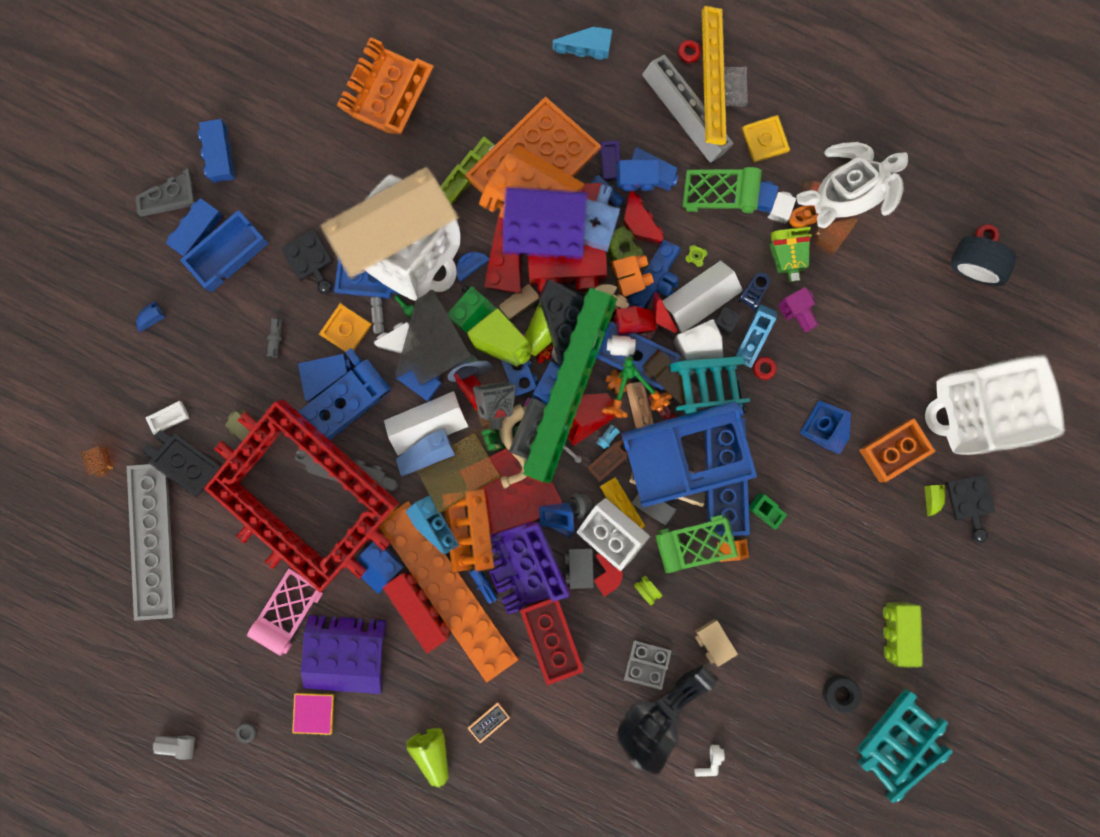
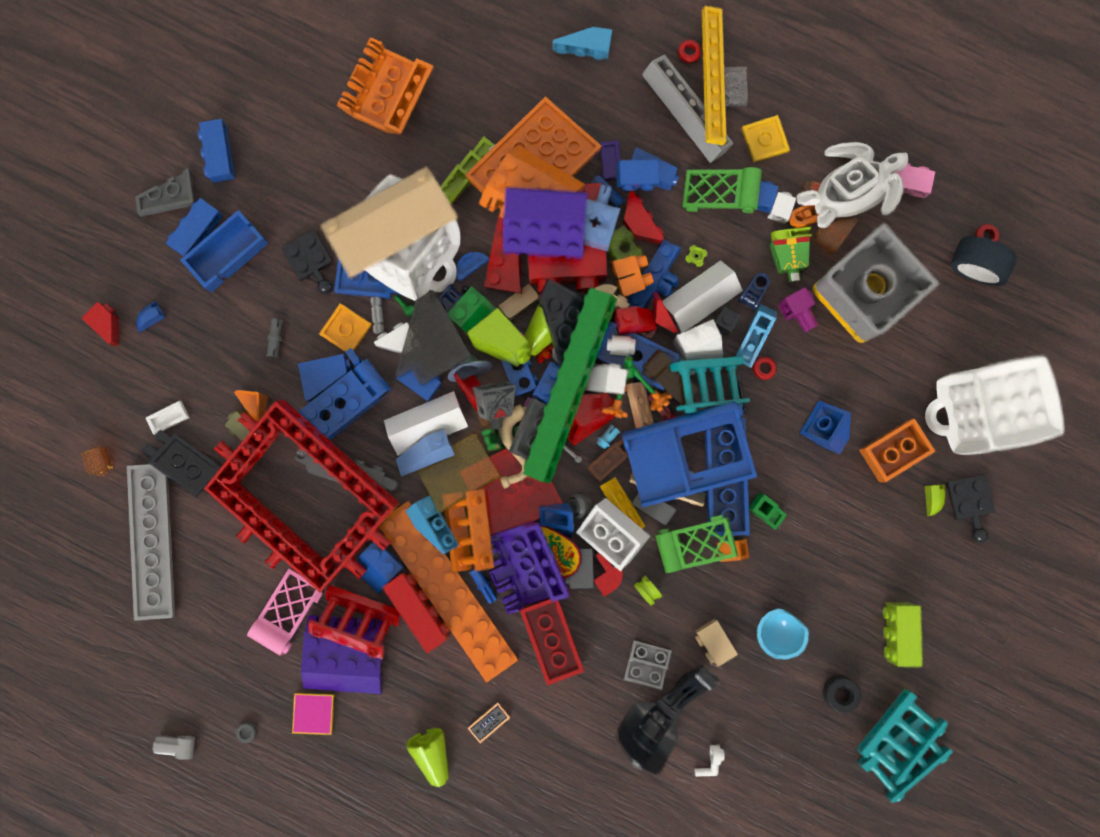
(104, 322): none -> red slope
(253, 402): none -> orange slope
(360, 604): none -> red fence
(447, 300): none -> dark blue piece
(564, 550): none -> shield
(607, 379): none -> white brick
(782, 634): none -> medium azure cylinder
(874, 285): none -> light grey piece
(917, 181): none -> bright pink brick

